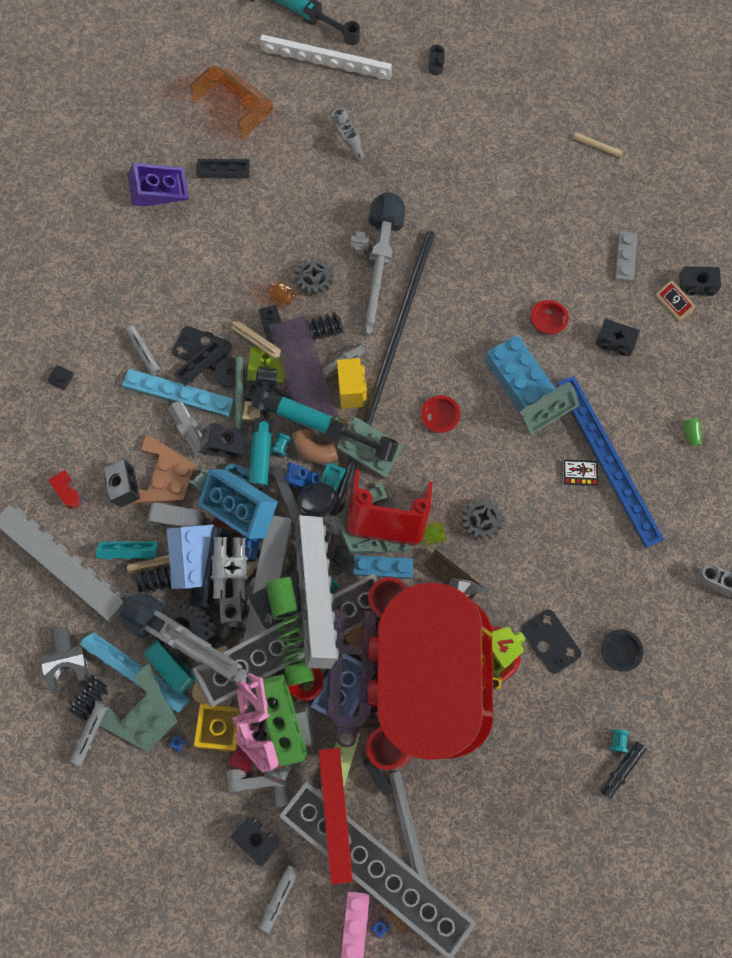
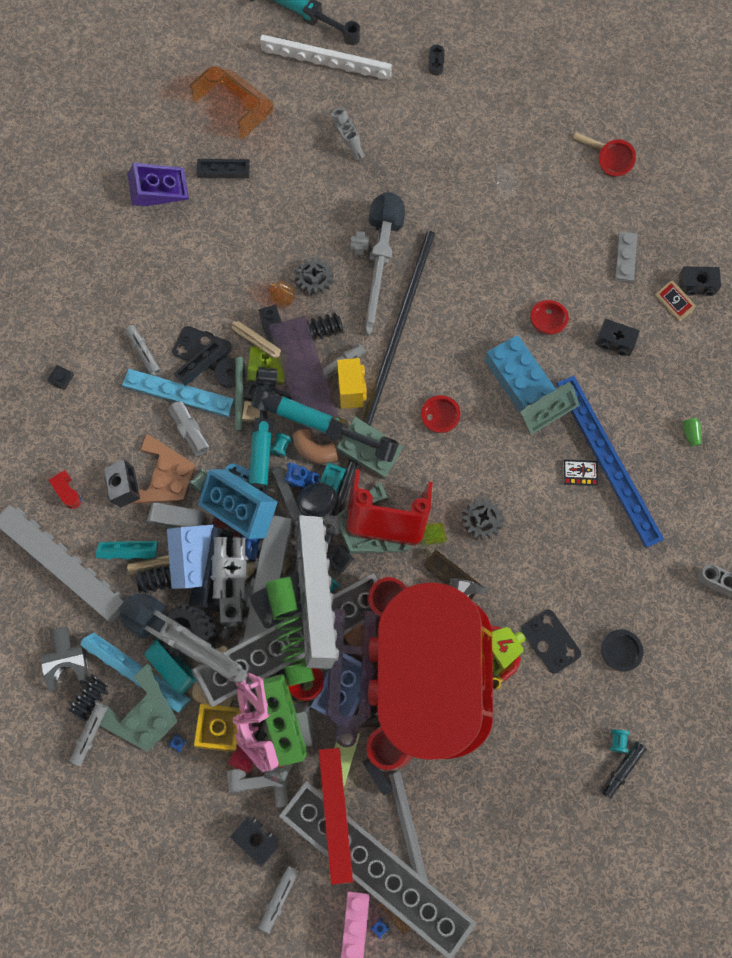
(212, 441): black brick -> none
(383, 566): dark azure plate -> none
(617, 156): none -> red piece

